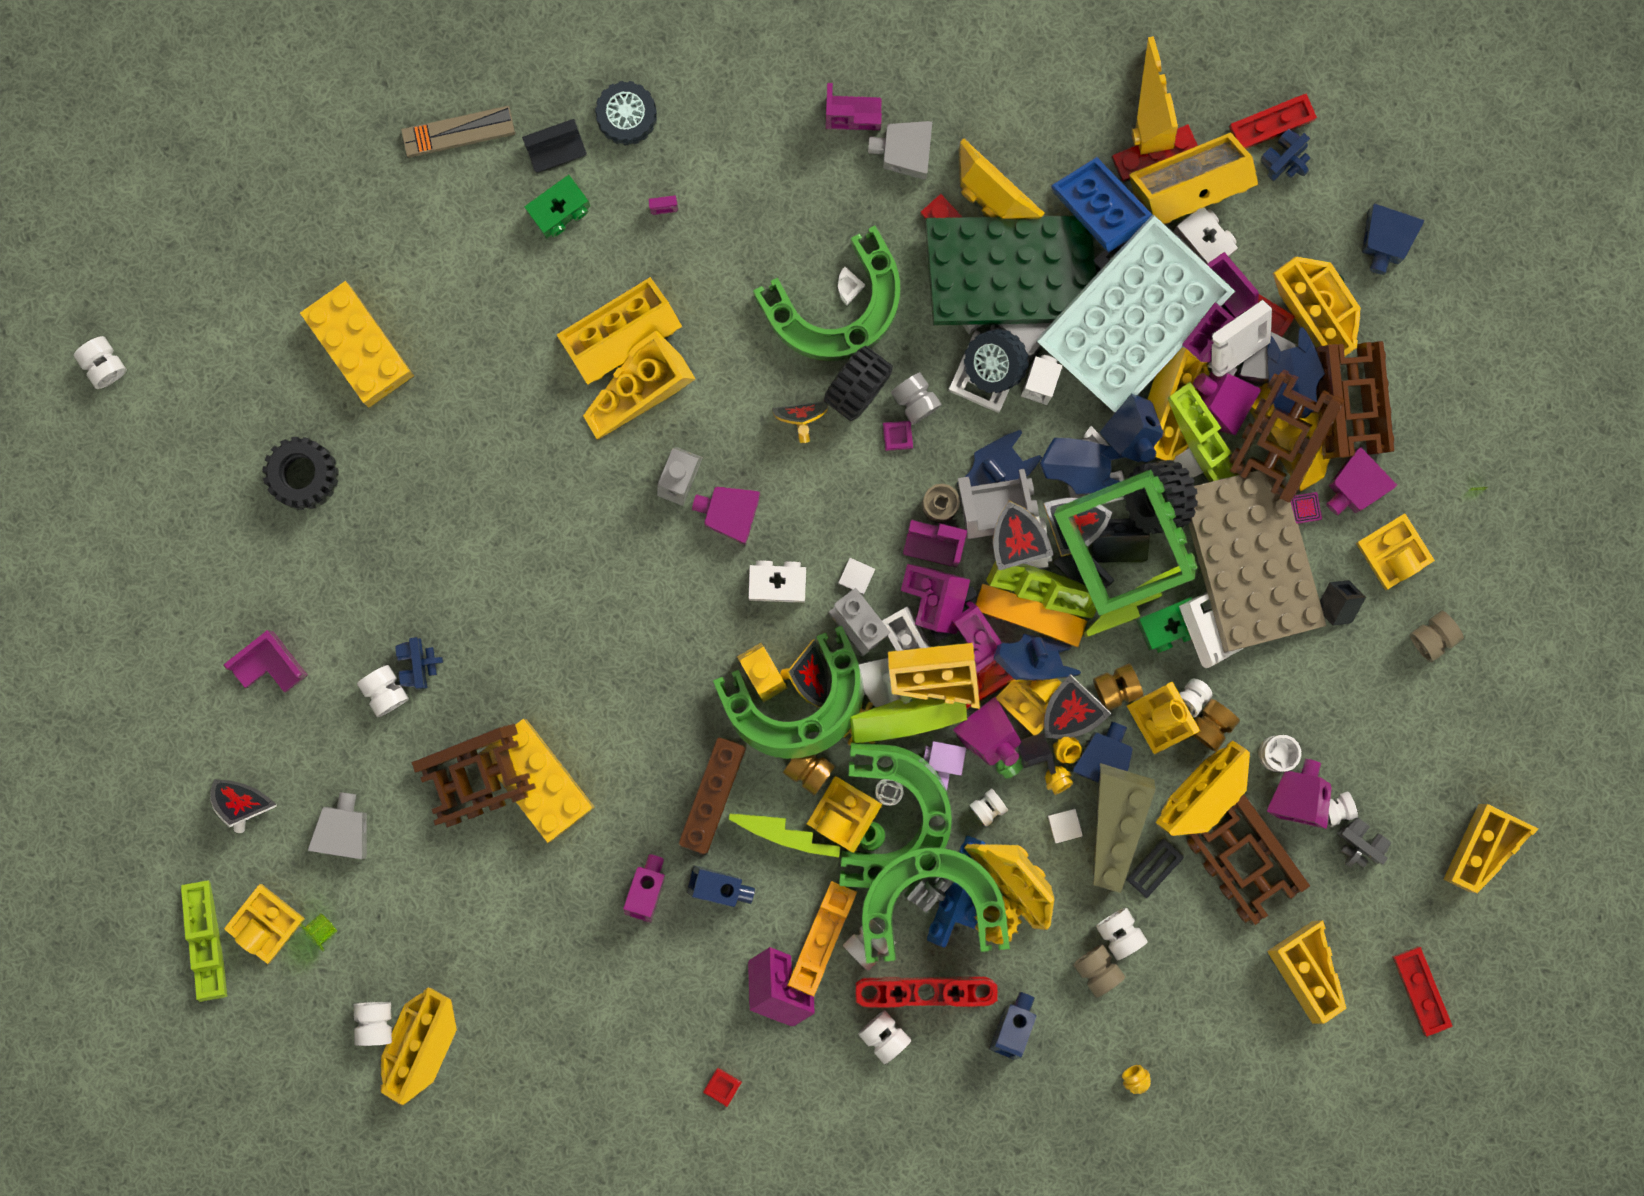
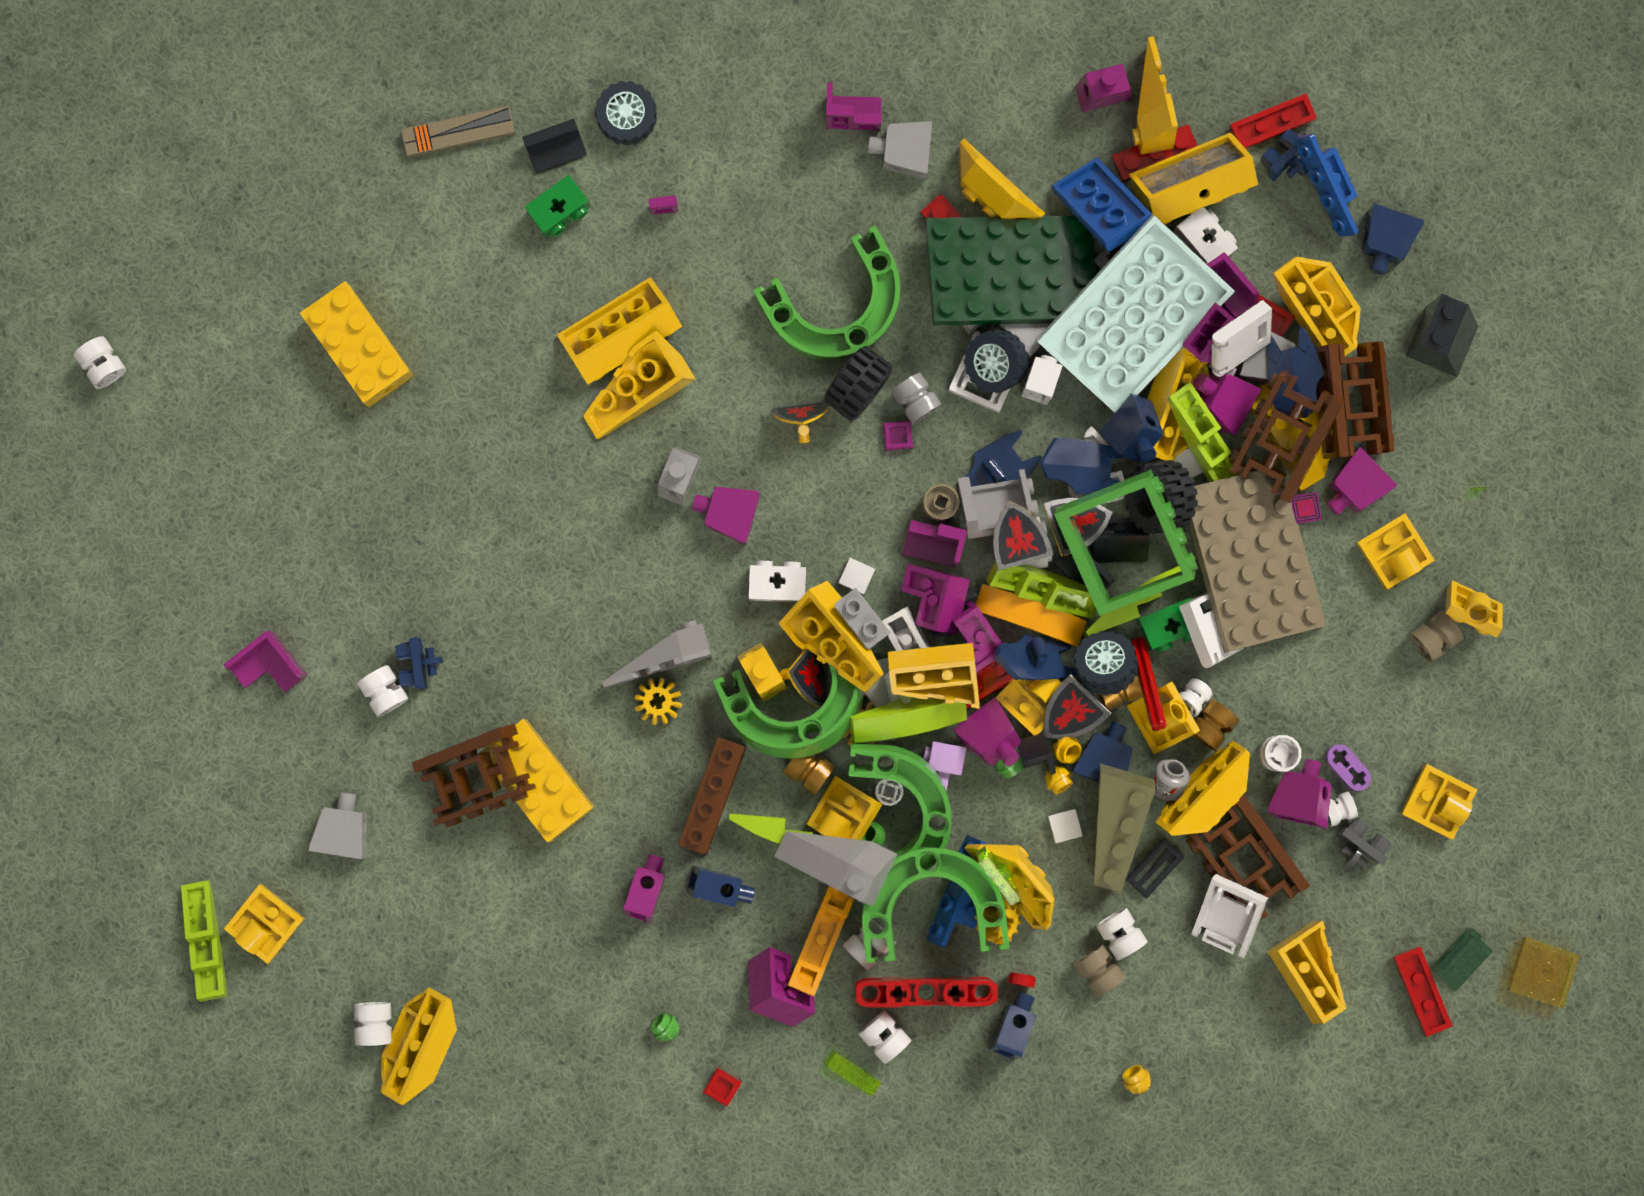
(237, 803): shield -> none
(280, 461): black tyre -> none
(319, 931): clear neon green piece -> none
(649, 697): none -> yellow gear
(665, 1027): none -> bright green plate
(676, 650): none -> light grey wedge
(822, 630): none -> yellow wedge
(842, 863): none -> light grey wedge
(849, 286): white tile -> none
(852, 1073): none -> clear neon green piece
(928, 890): dark grey hips -> none
(982, 810): white wheel -> none
(999, 875): none -> clear neon green plate
(1021, 980): none -> red tile
(1104, 88): none -> magenta torso
(1106, 663): none -> black wheel
(1149, 686): none -> red axle
(1170, 779): none -> light grey head
(1227, 919): none -> white container
(1330, 181): none -> blue bracket
(1341, 602): black panel -> none
(1342, 771): none -> medium lavender beam
(1439, 802): none -> yellow plate
(1444, 335): none -> black slope
(1461, 959): none -> clear green panel
(1474, 609): none -> yellow plate
(1486, 846): yellow wedge -> none
(1543, 972): none -> clear yellow plate

